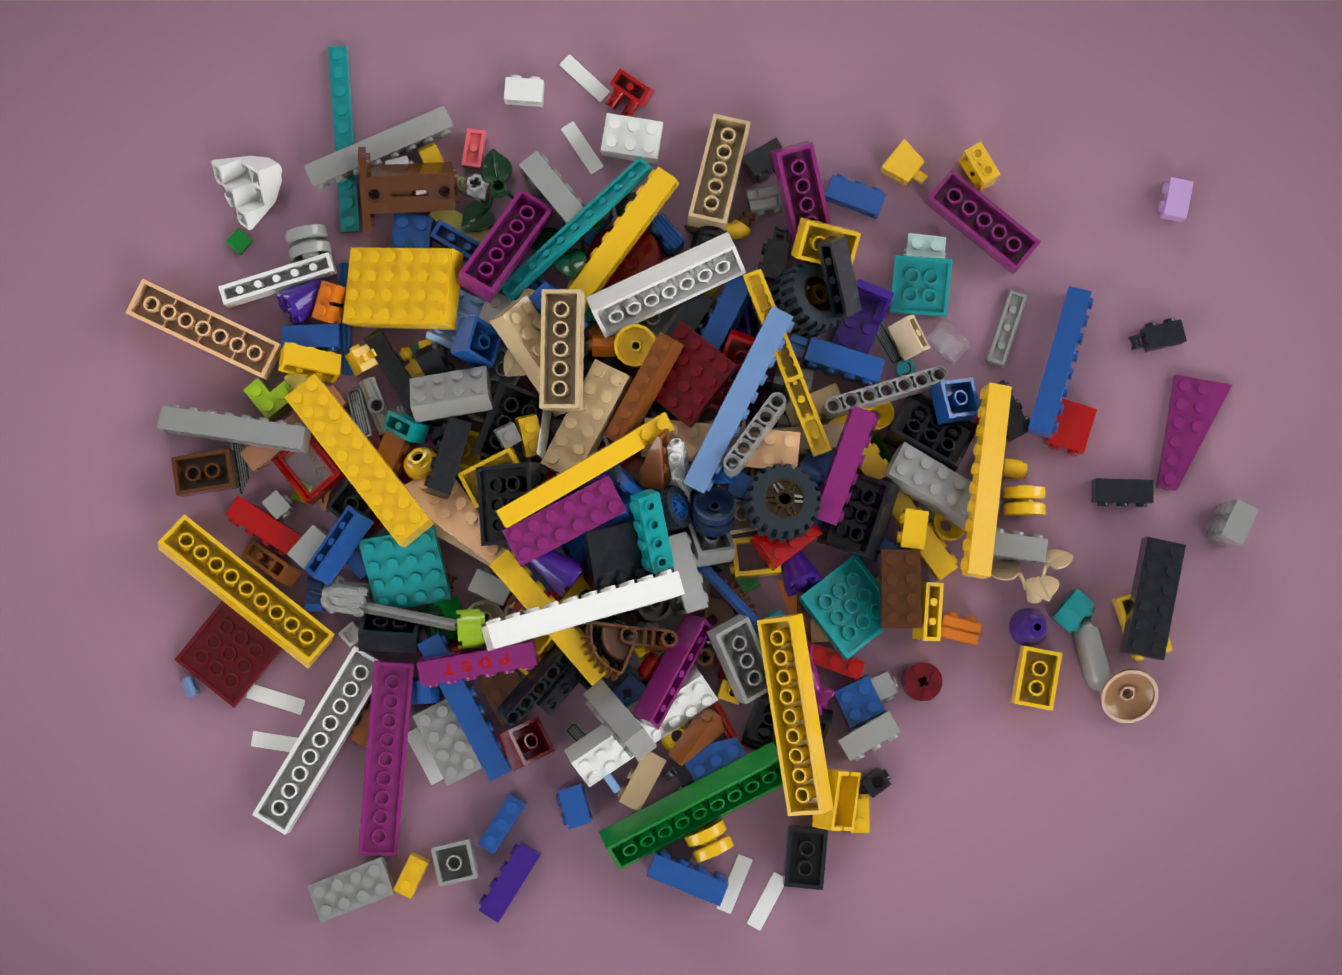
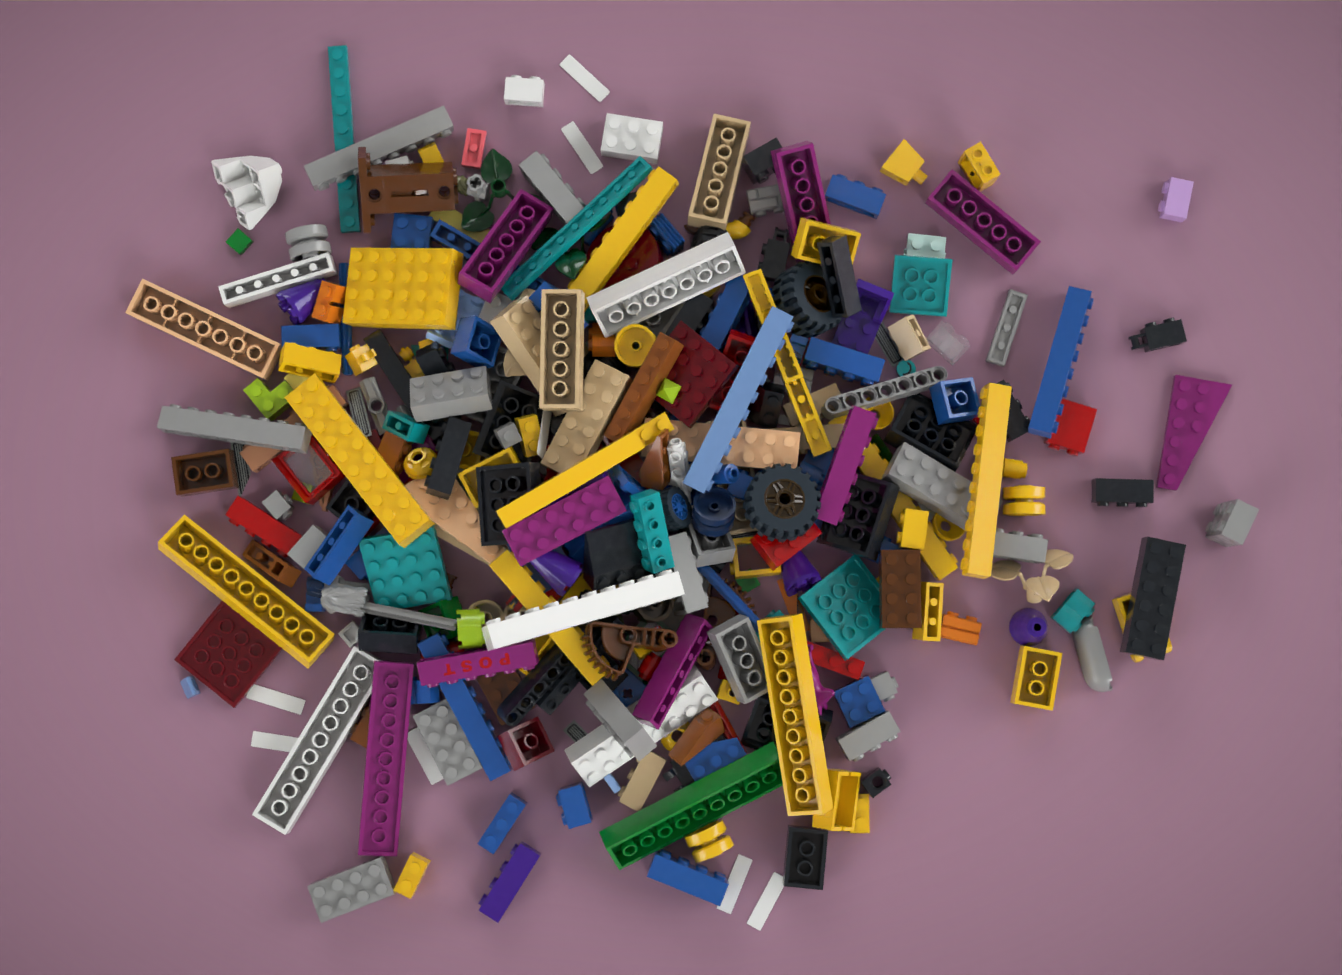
(455, 861): light grey brick -> none
(489, 586): light grey brick -> none
(628, 85): red brick -> none
(668, 390): none -> lime slope
(753, 443): light grey beam -> none
(931, 676): dark red brick -> none
(1135, 702): medium nougat dish -> none

